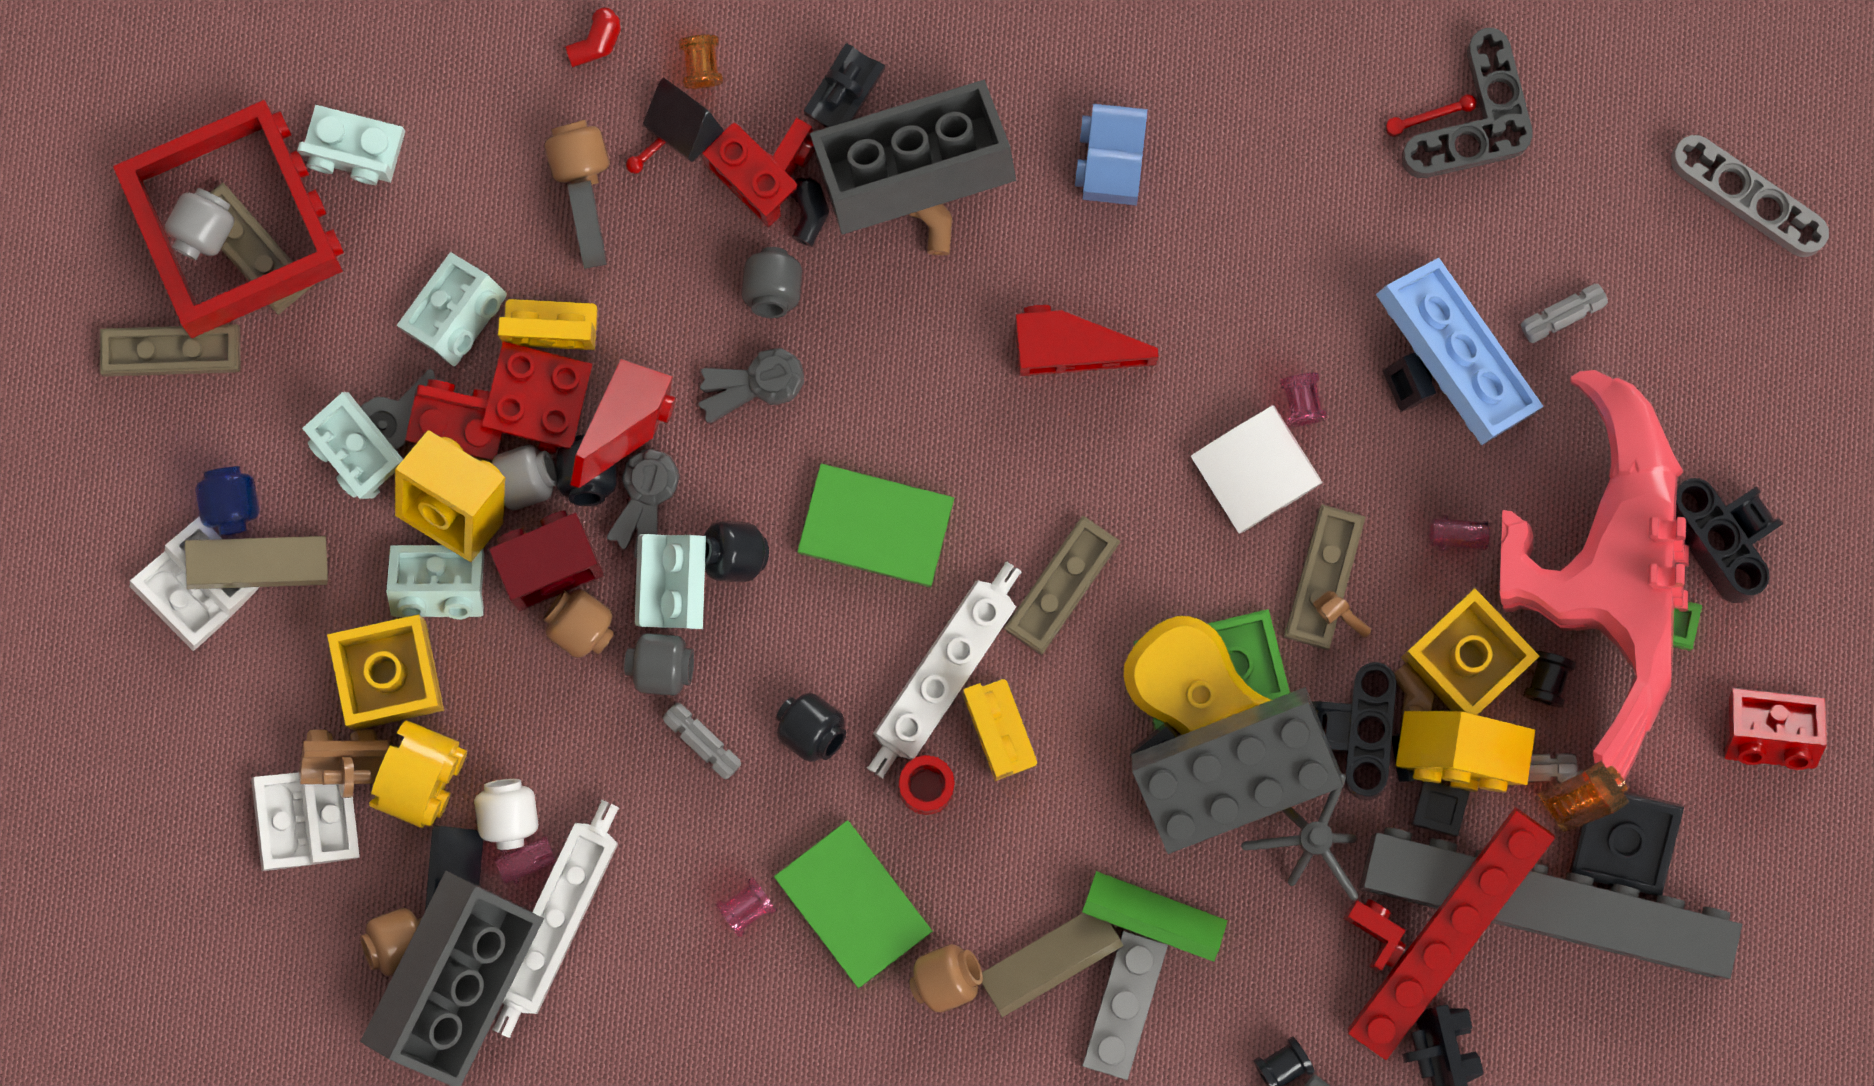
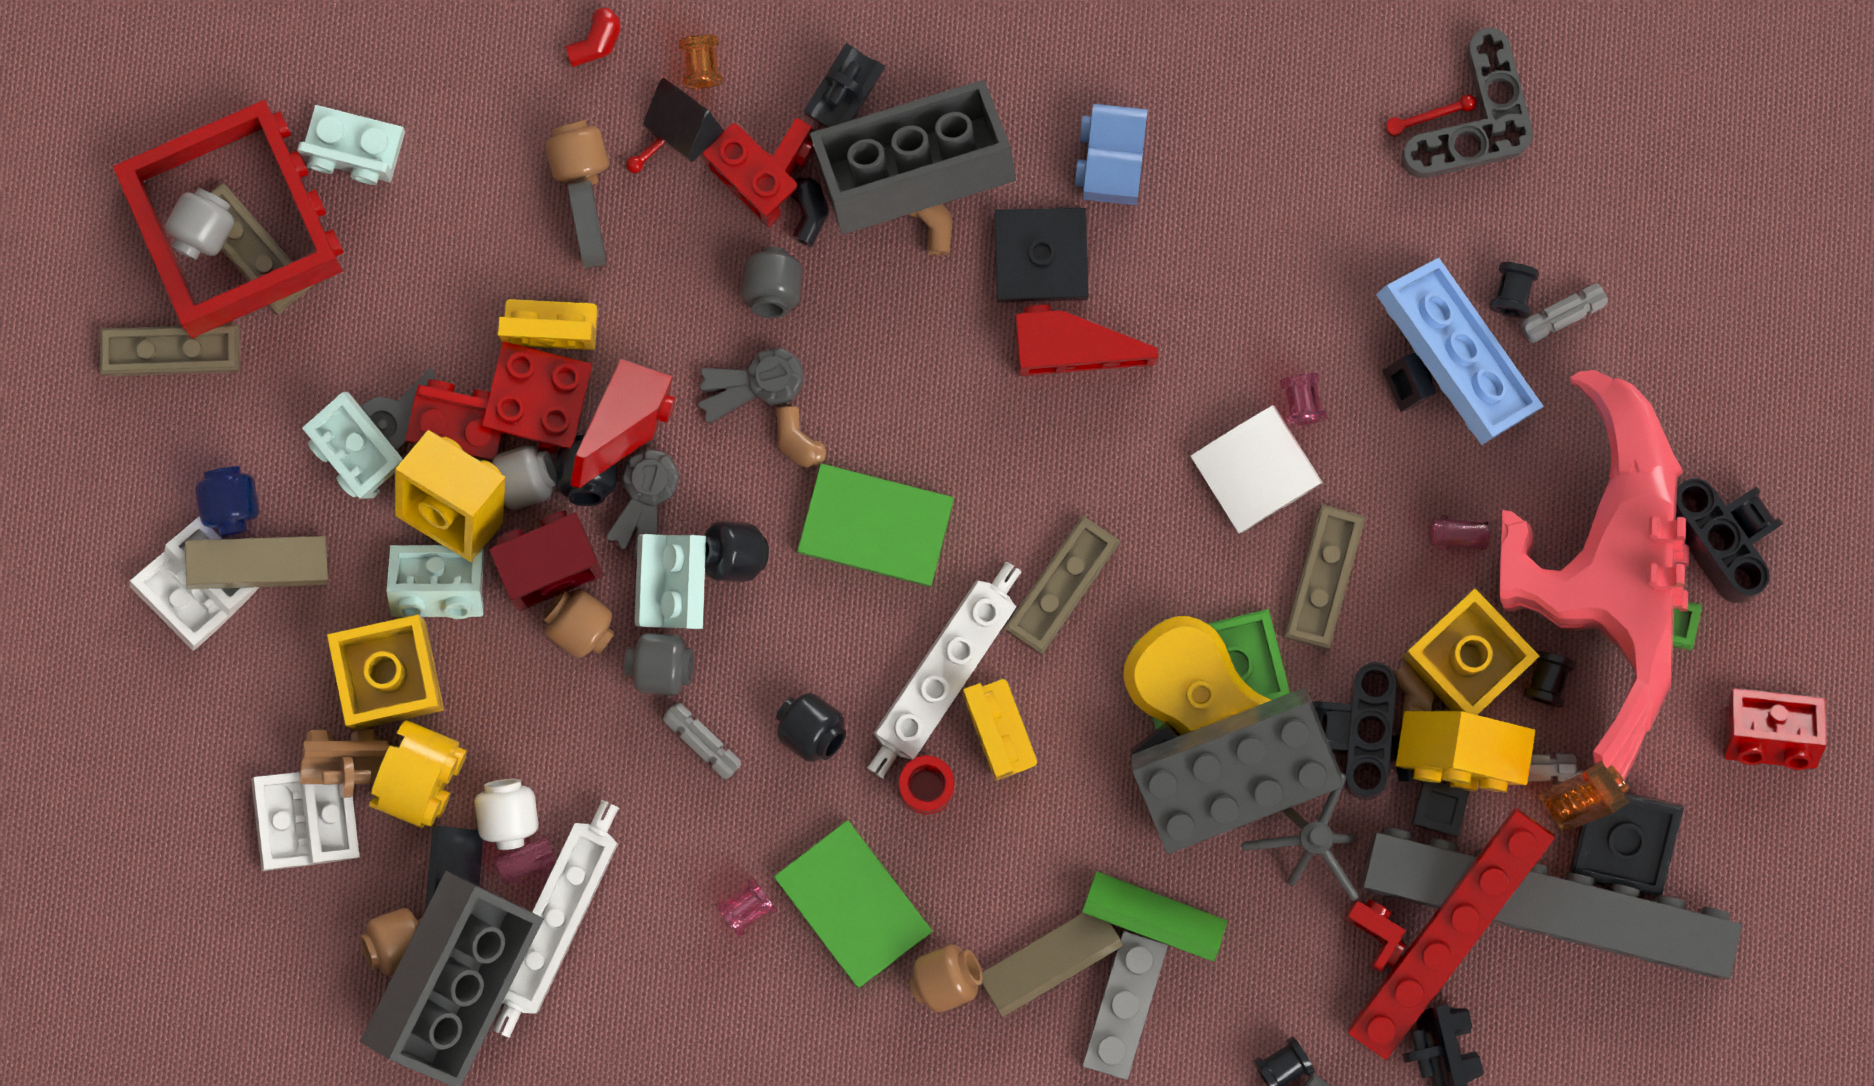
(453, 309): light aqua bracket -> none
(794, 443): none -> medium nougat arm
(1041, 255): none -> black plate
(1331, 607): medium nougat hand -> none
(1514, 289): none -> black bush
(1745, 203): light grey beam -> none

